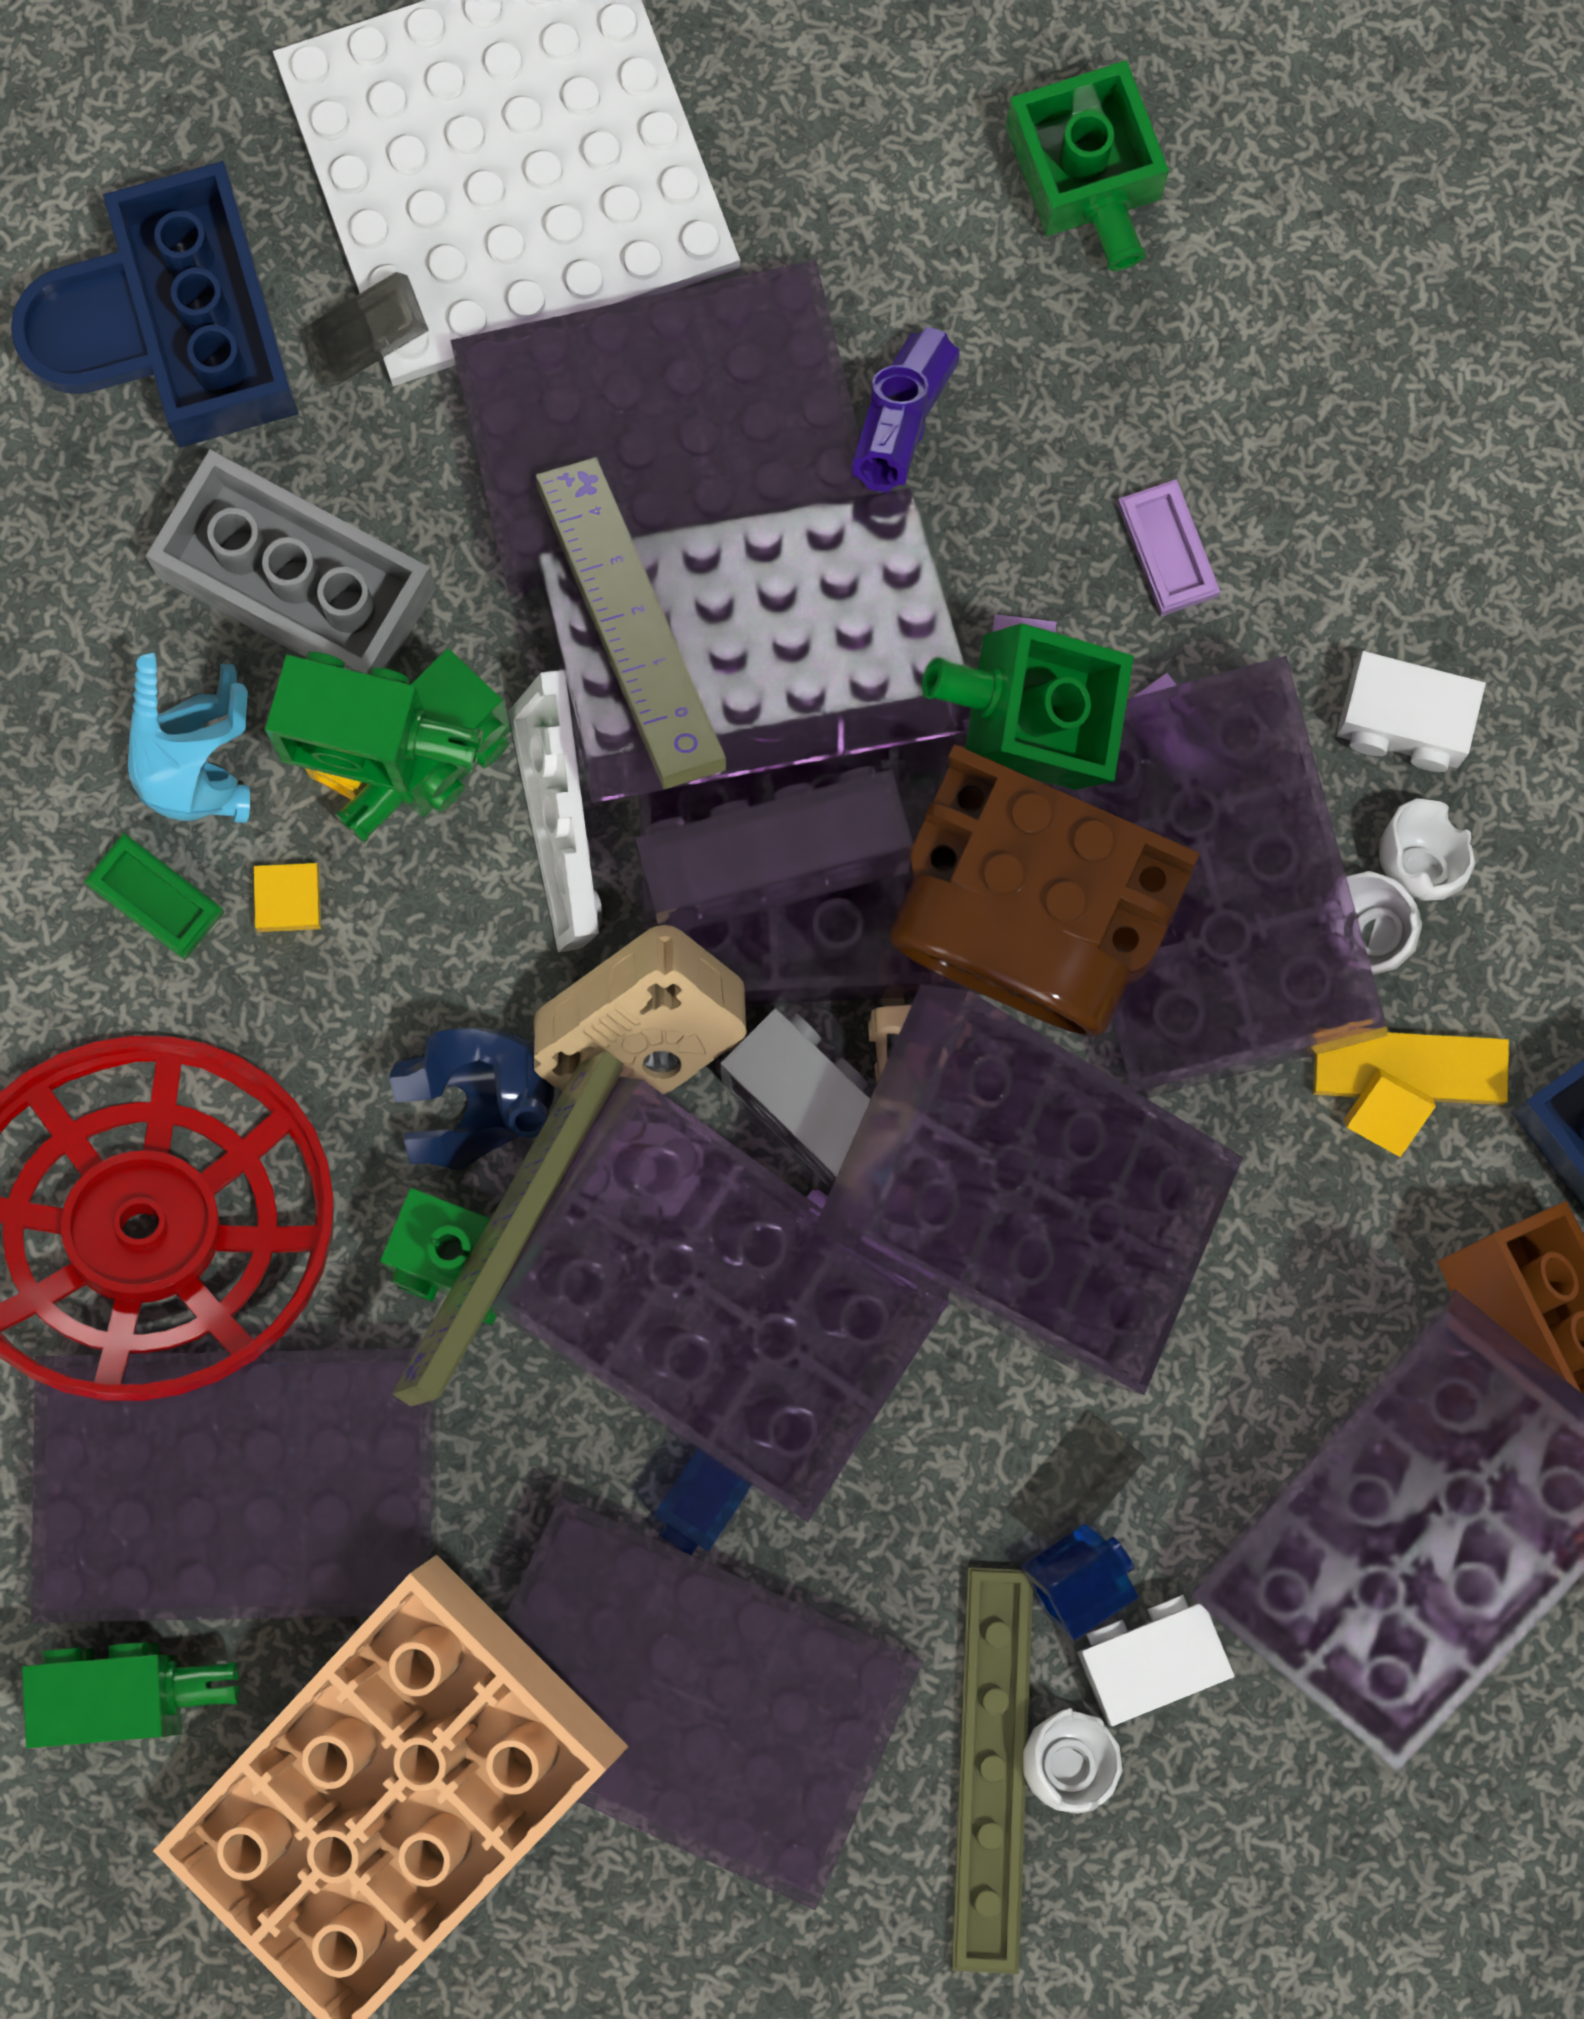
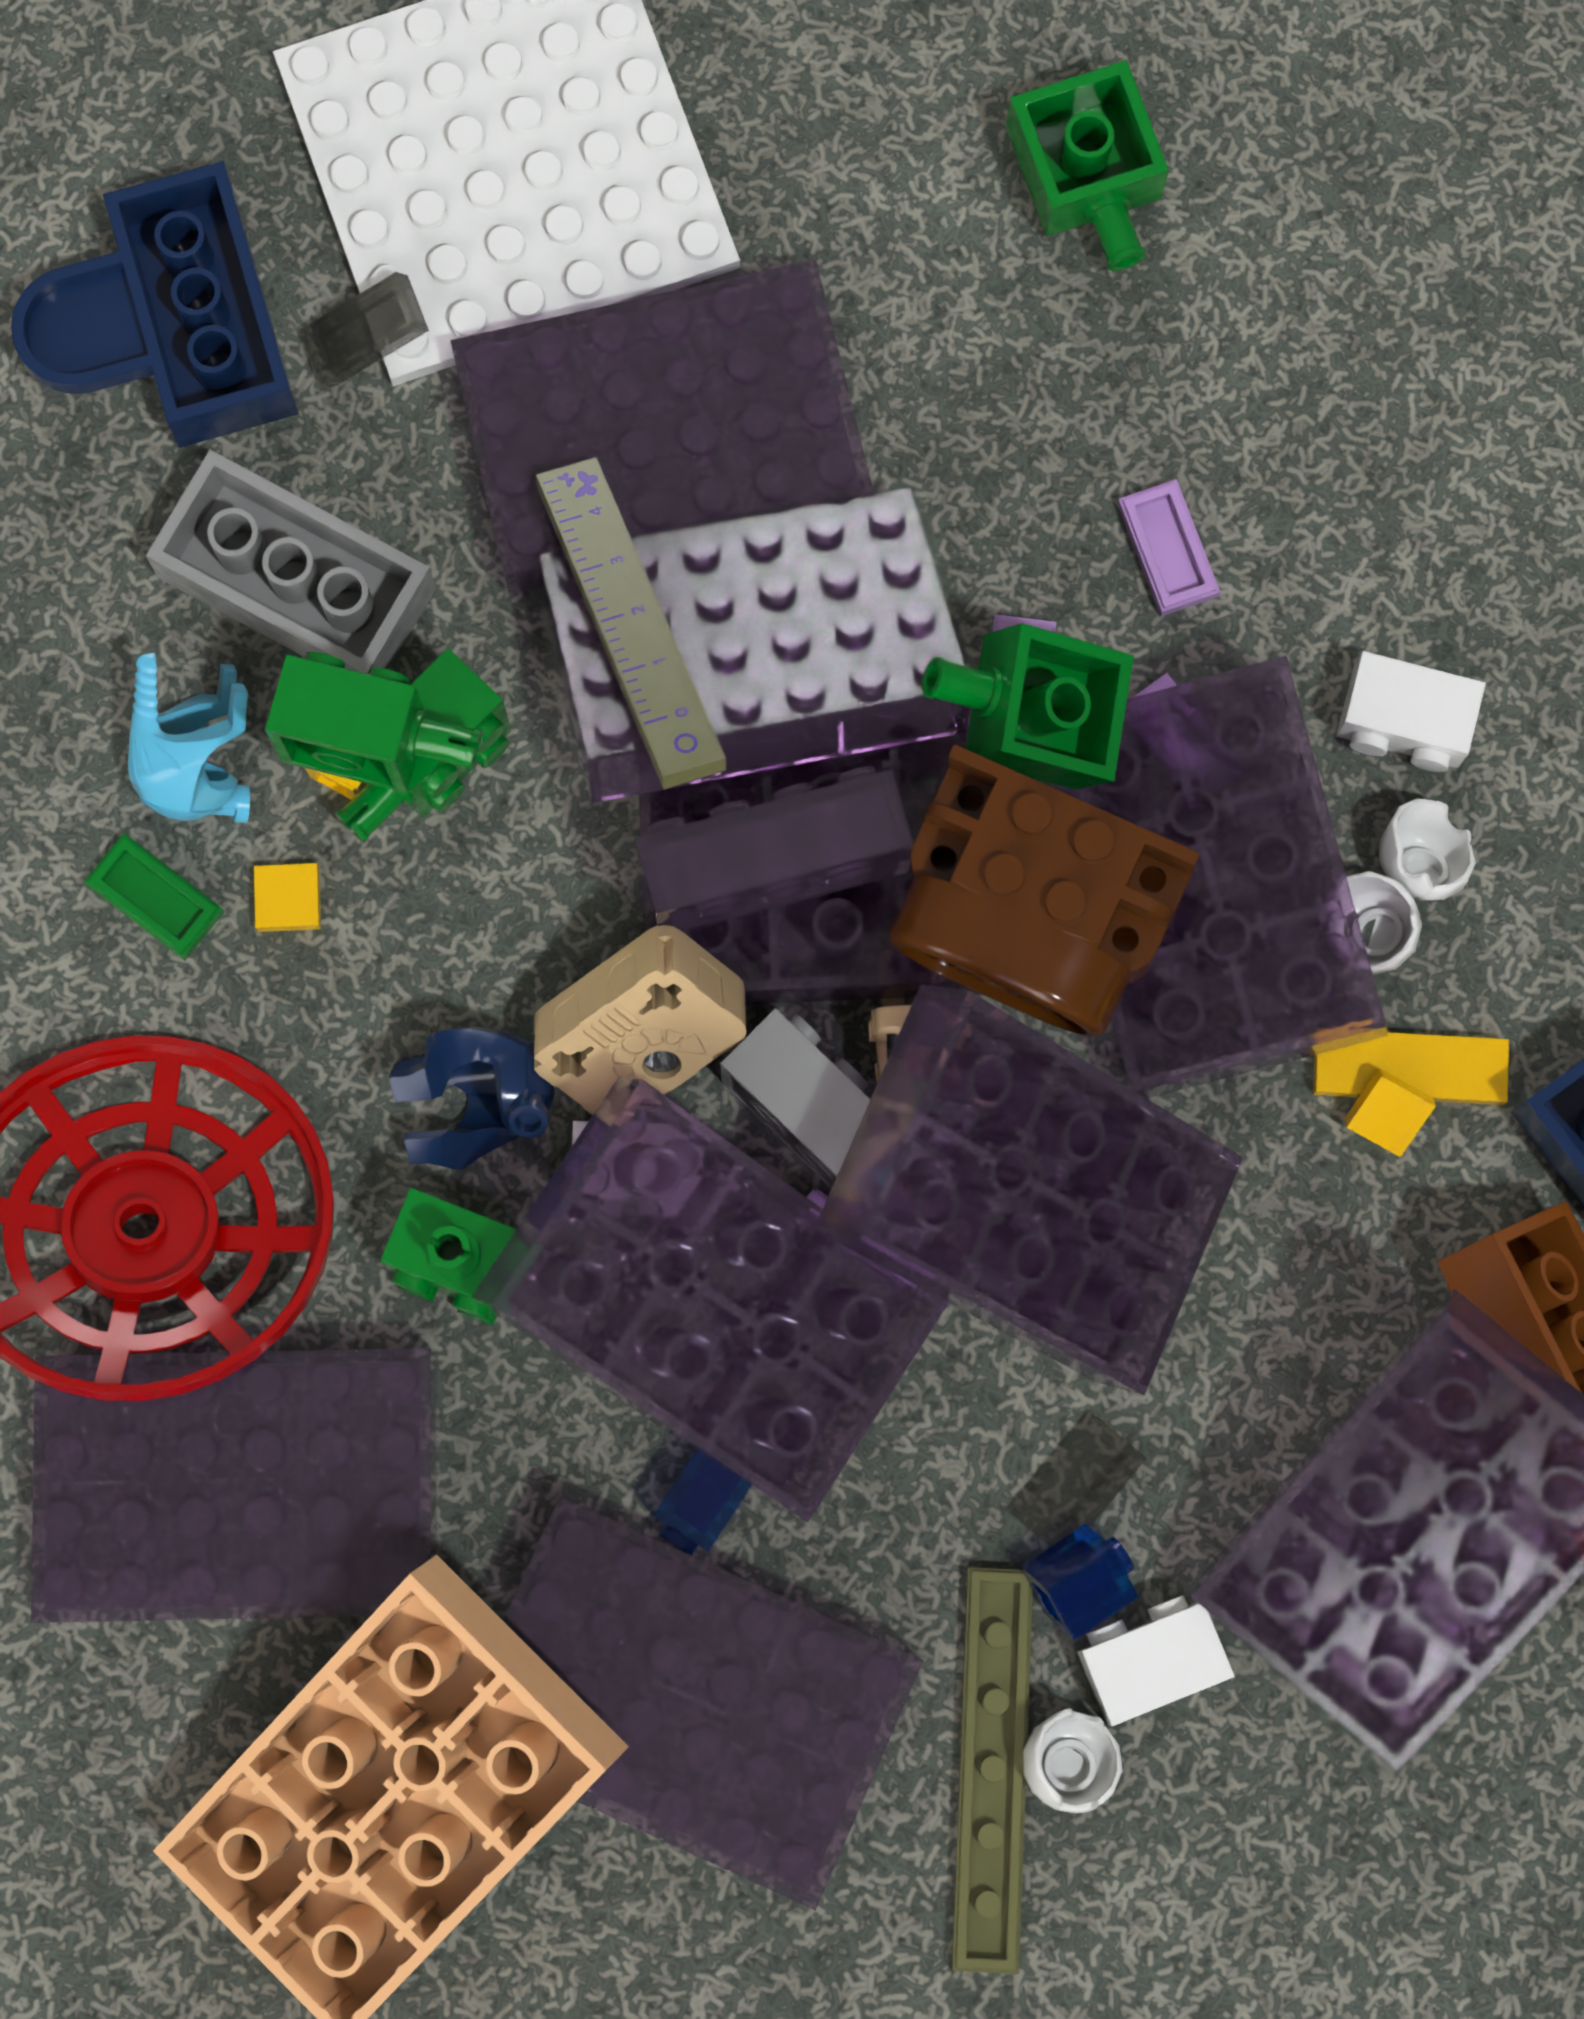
(116, 1698): green brick -> none
(508, 1230): olive tile -> none
(554, 801): white wing -> none
(899, 408): dark purple piece -> none

